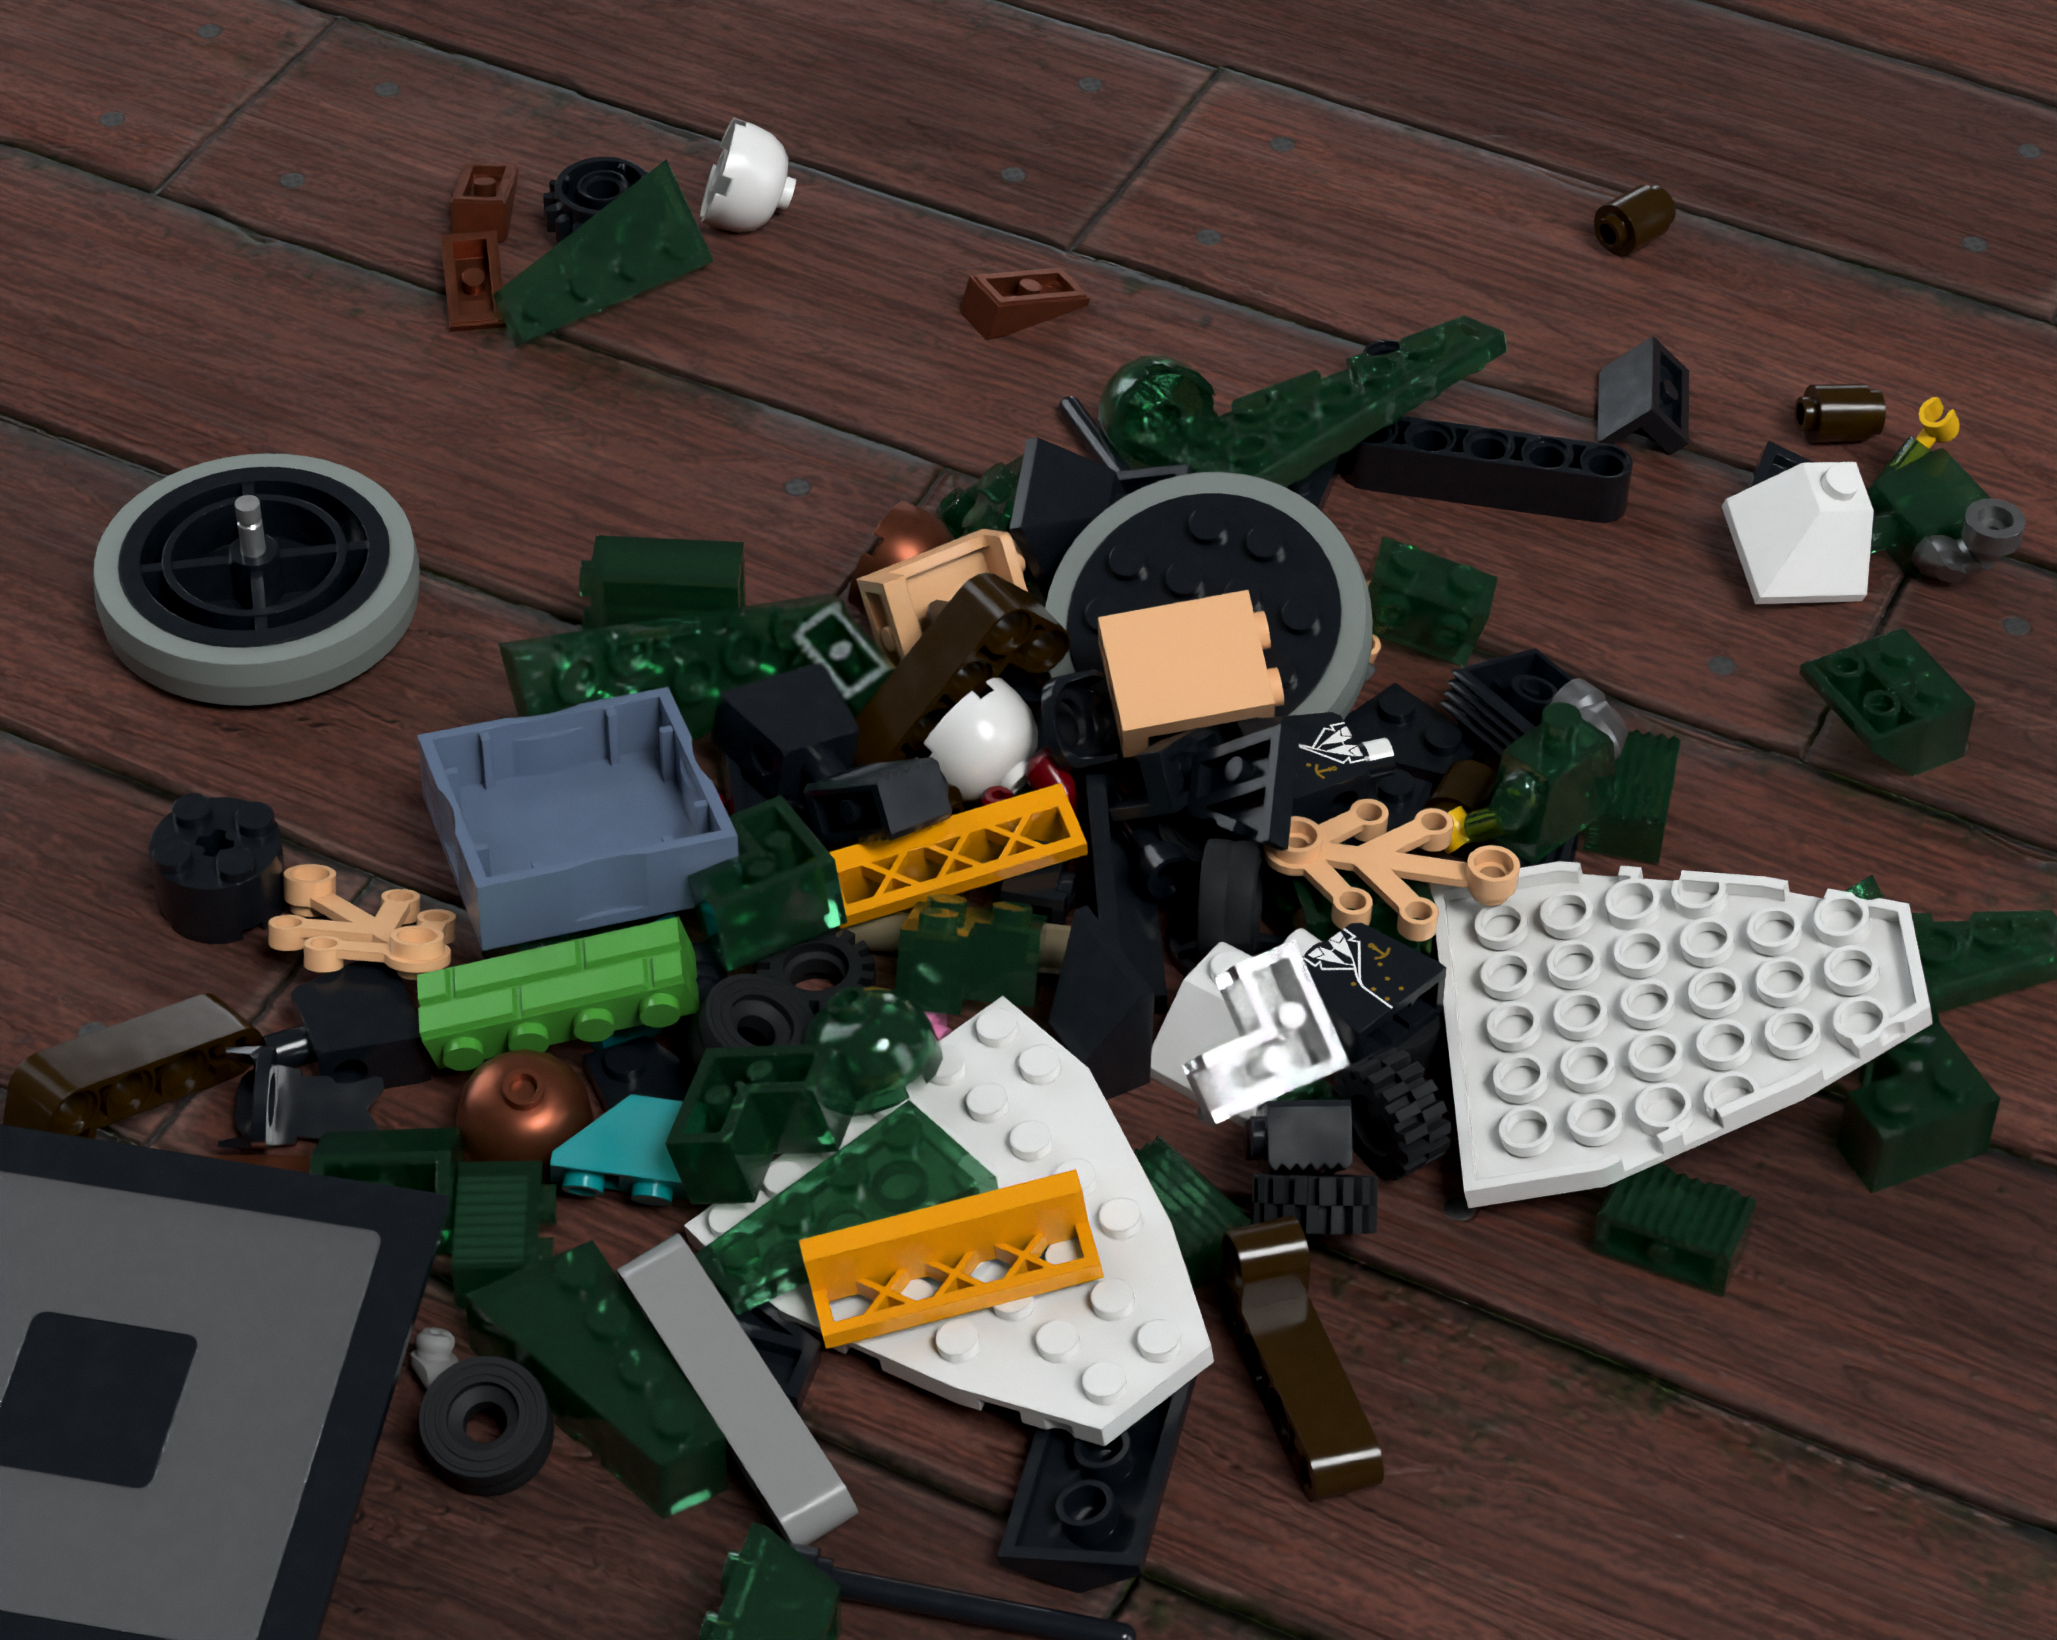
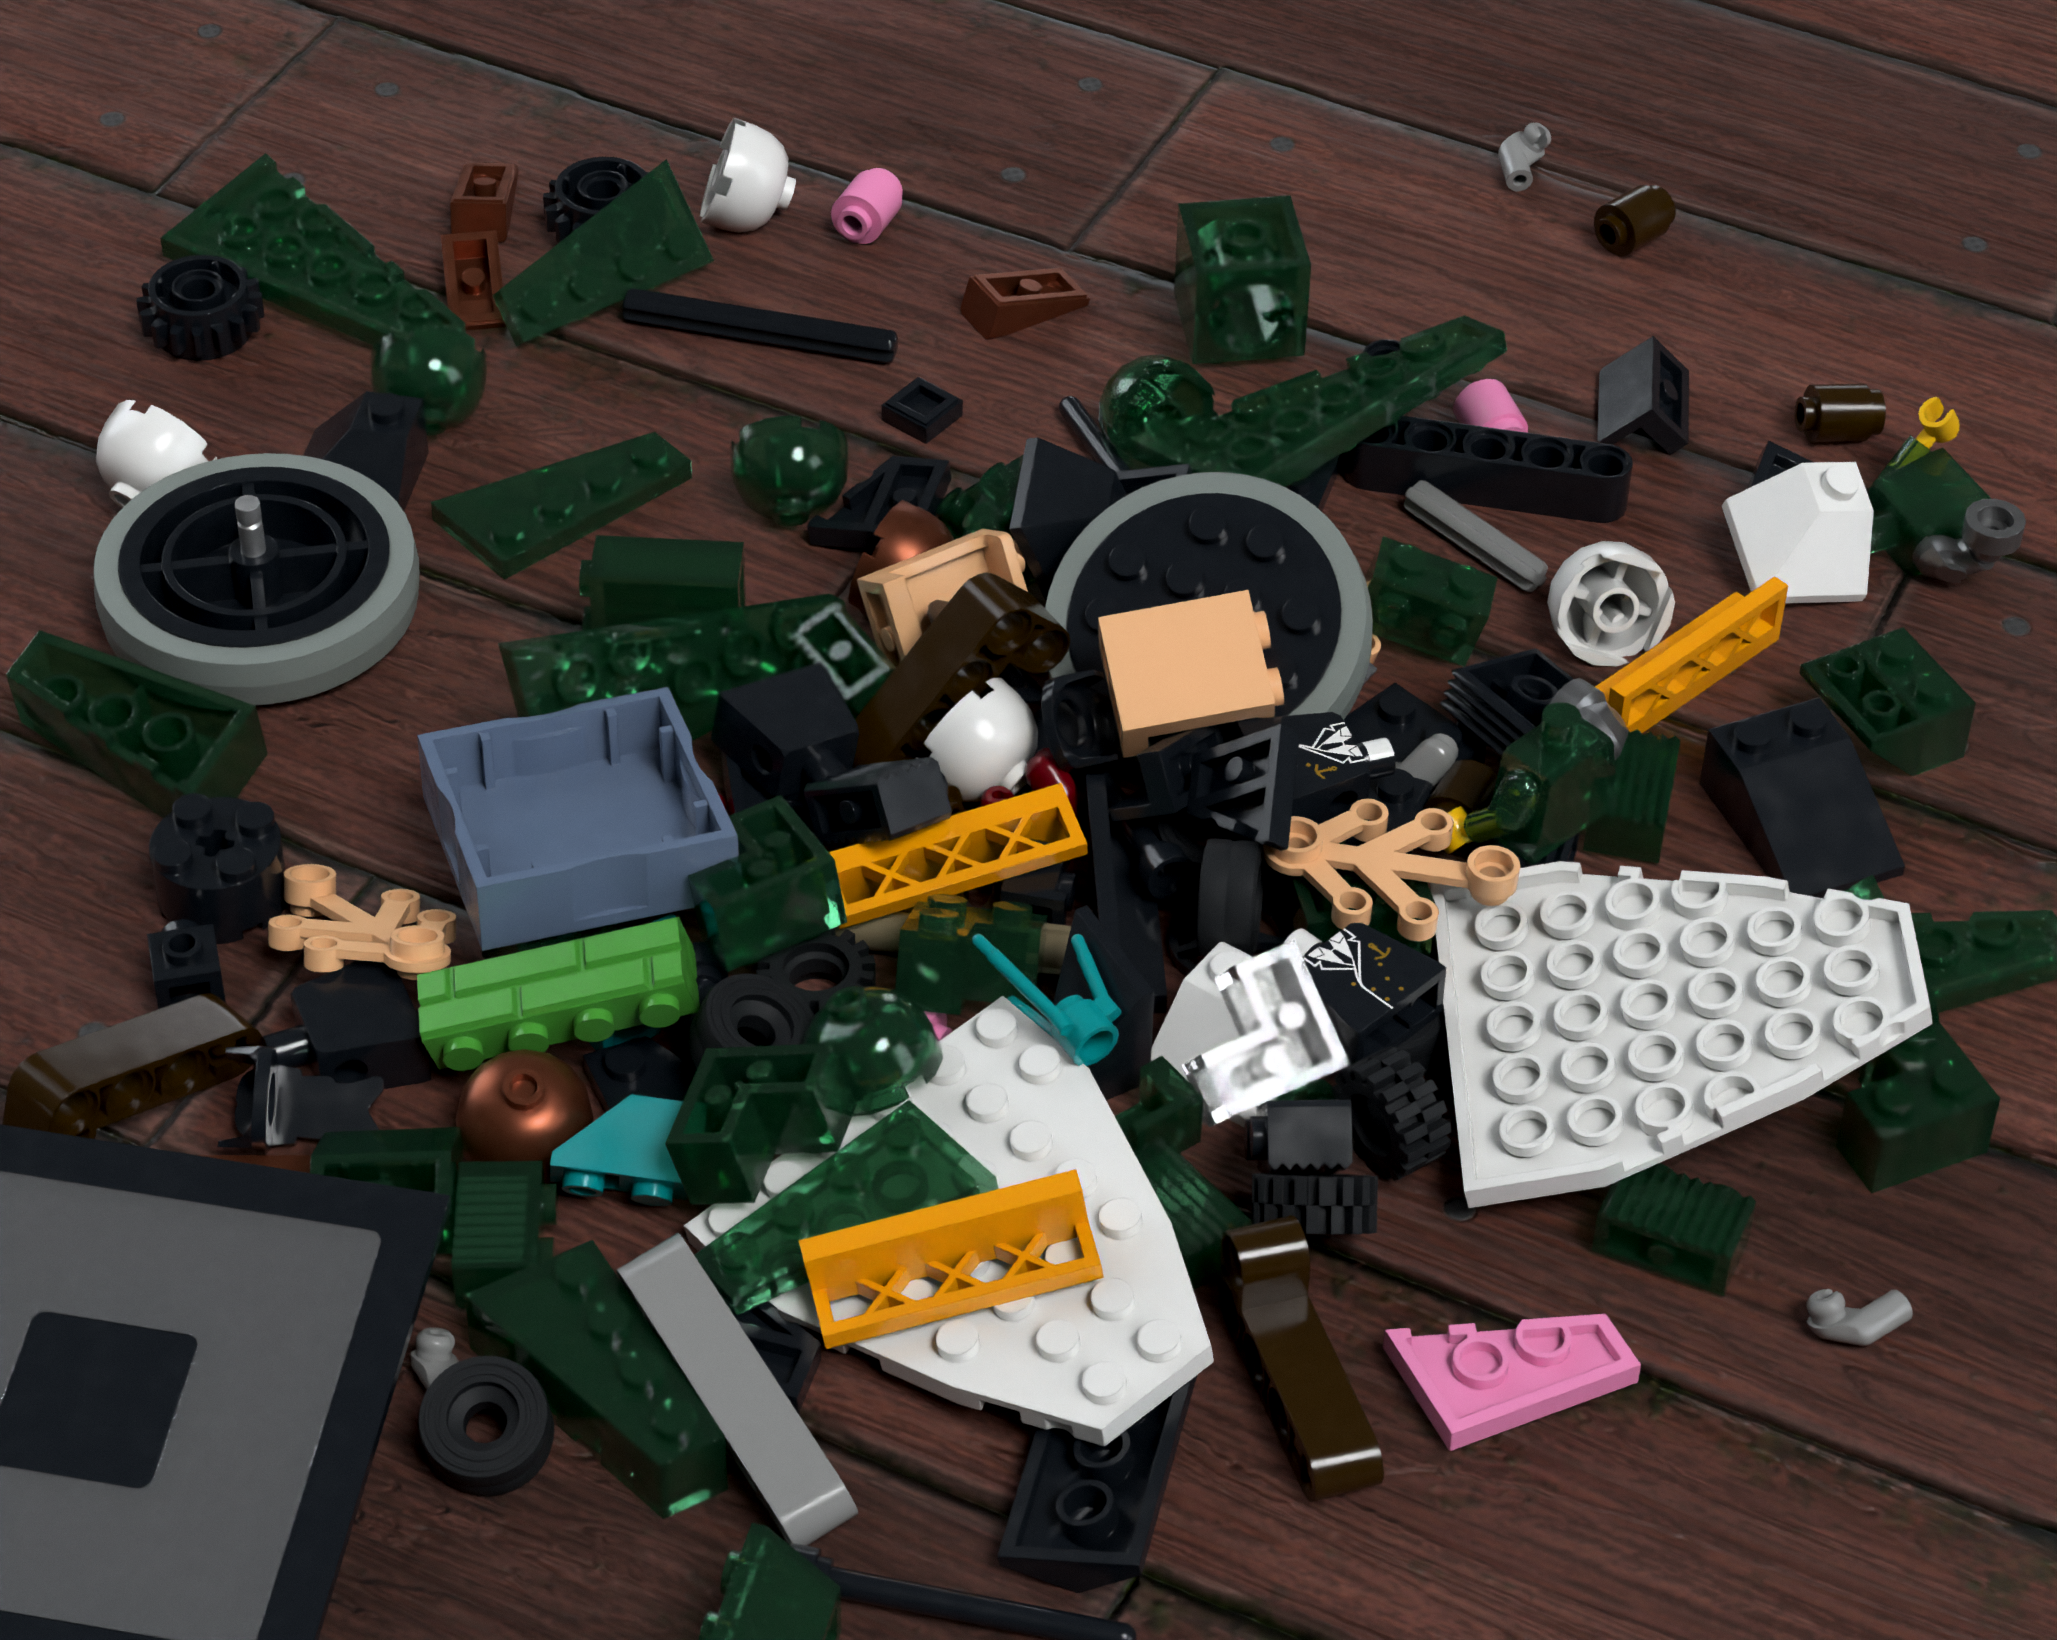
(135, 723): none -> clear green wedge
(144, 449): none -> white cylinder
(183, 957): none -> black brick
(200, 307): none -> black gear
(306, 257): none -> clear green wing
(378, 438): none -> black slope
(432, 366): none -> clear green cylinder
(552, 506): none -> clear green wing
(760, 325): none -> black axle
(789, 468): none -> clear green cylinder
(867, 205): none -> bright pink brick
(868, 502): none -> black wing
(922, 410): none -> black tile
(1076, 1023): none -> teal plant
(1165, 1109): none -> clear green panel
(1242, 279): none -> clear green brick
(1431, 758): none -> light grey arm
(1475, 536): none -> light grey axle
(1489, 405): none -> bright pink brick
(1506, 1378): none -> bright pink wing
(1520, 152): none -> light grey arm
(1610, 603): none -> white cylinder
(1696, 656): none -> light orange fence
(1800, 799): none -> black slope
(1855, 1326): none -> light grey arm

